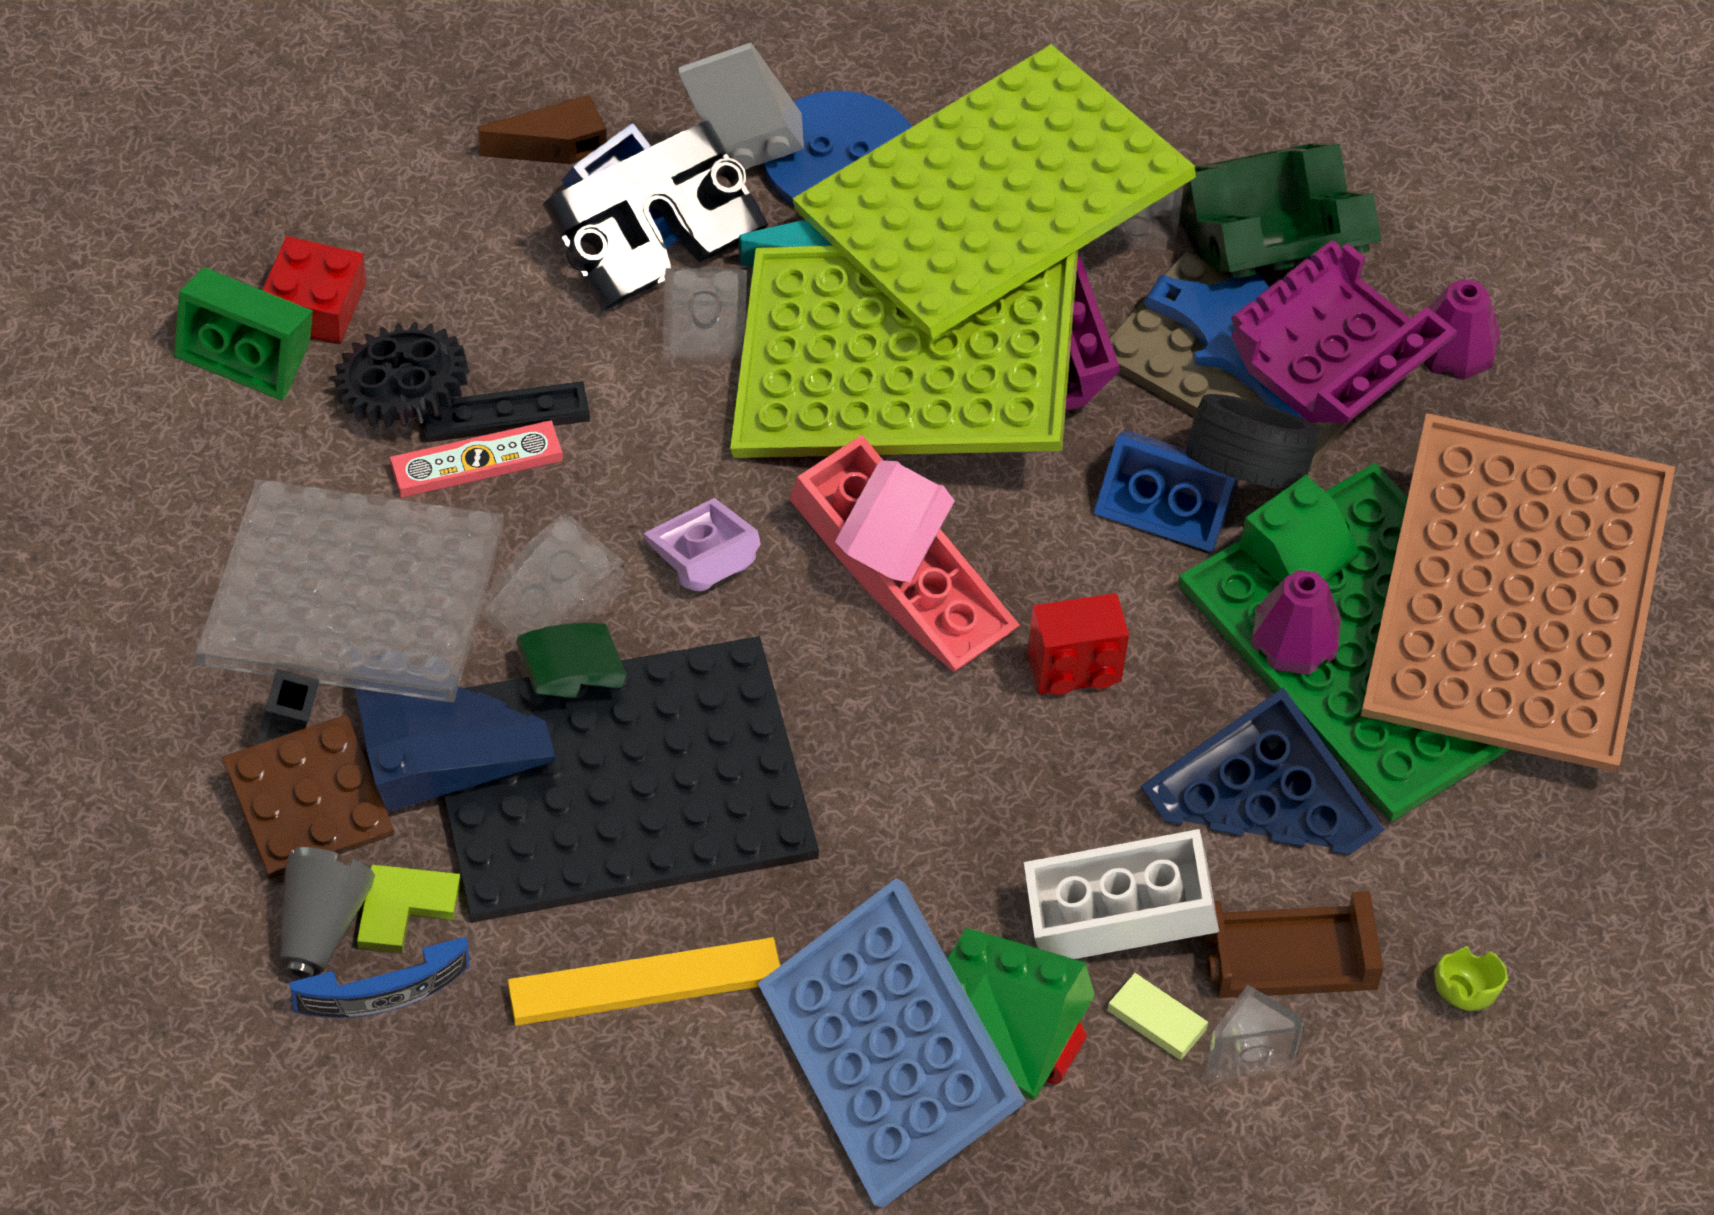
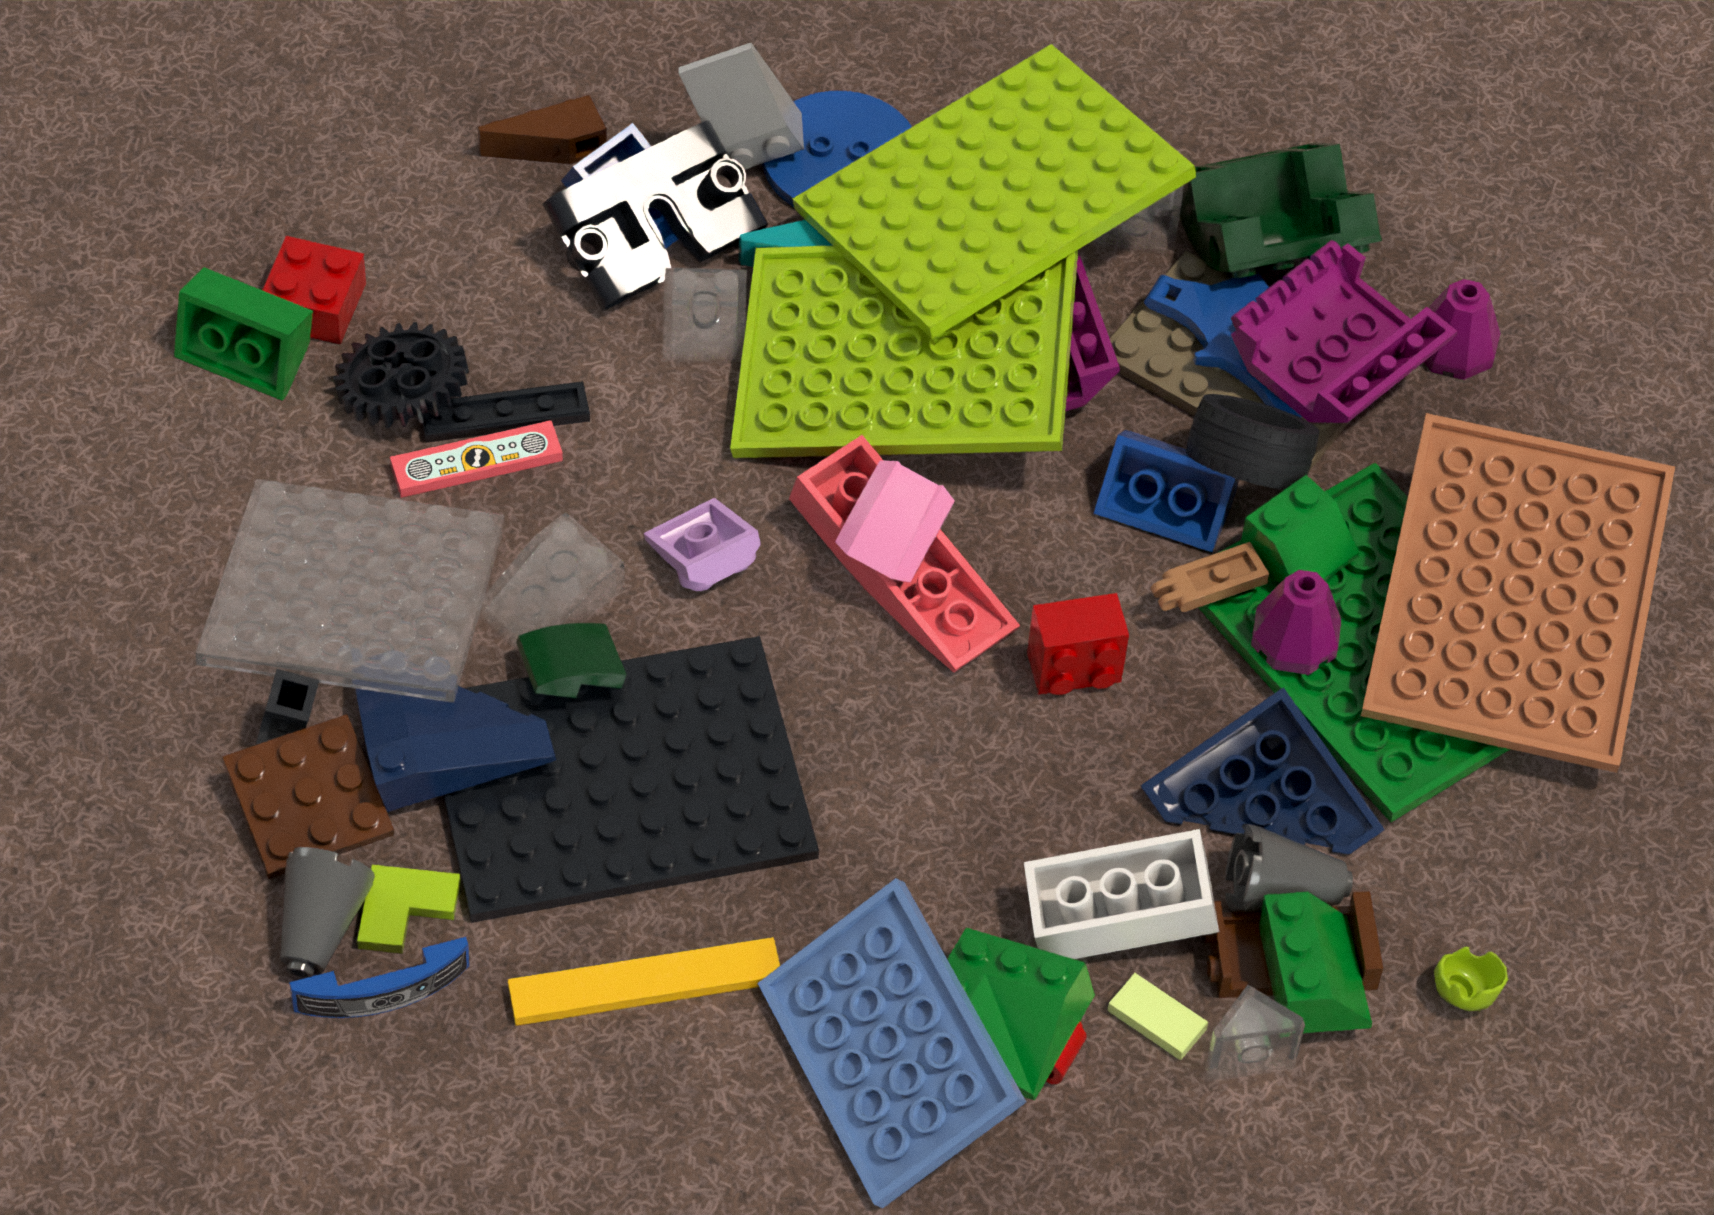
(1210, 579): none -> medium nougat hinge
(1273, 864): none -> dark grey cone
(1313, 962): none -> green slope

